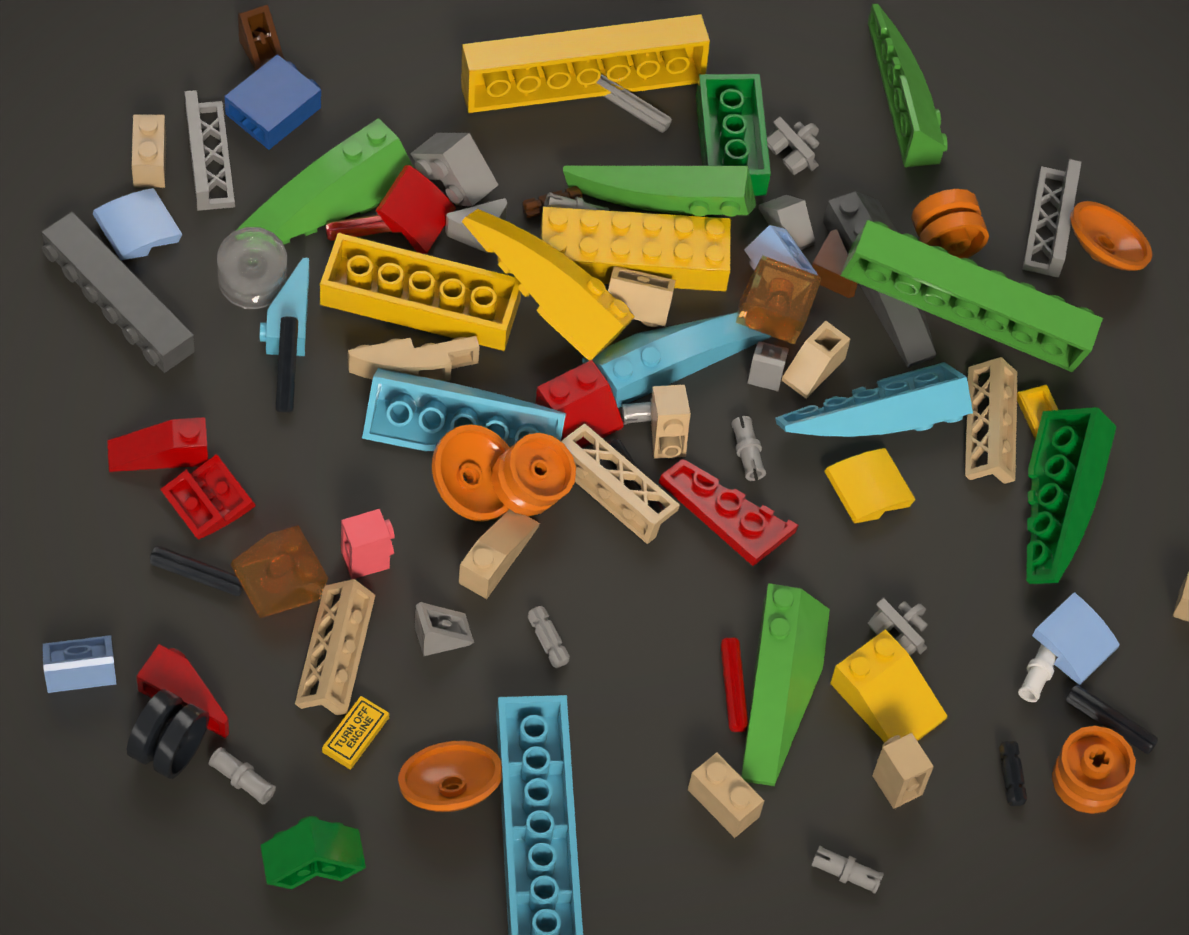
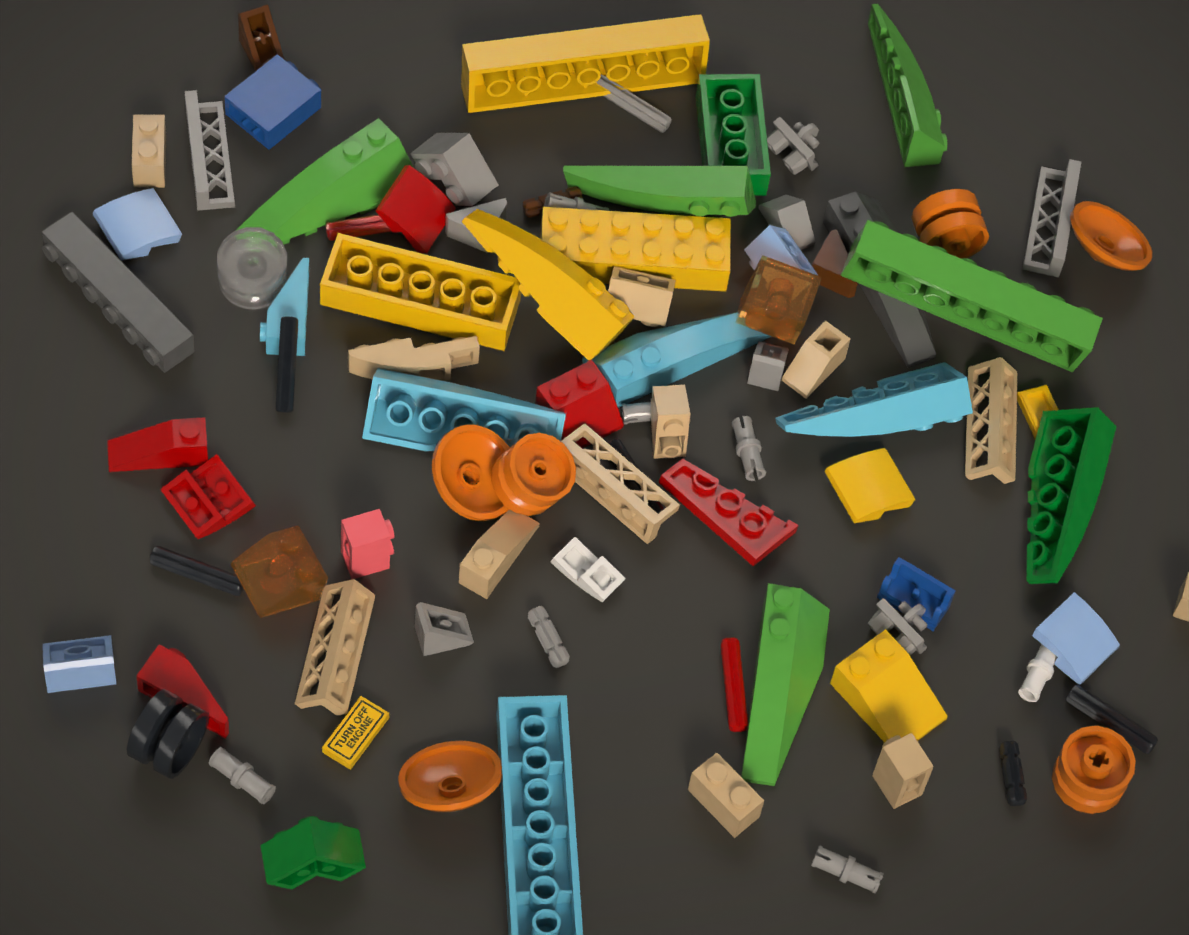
(587, 571): none -> white slope
(916, 587): none -> blue hinge

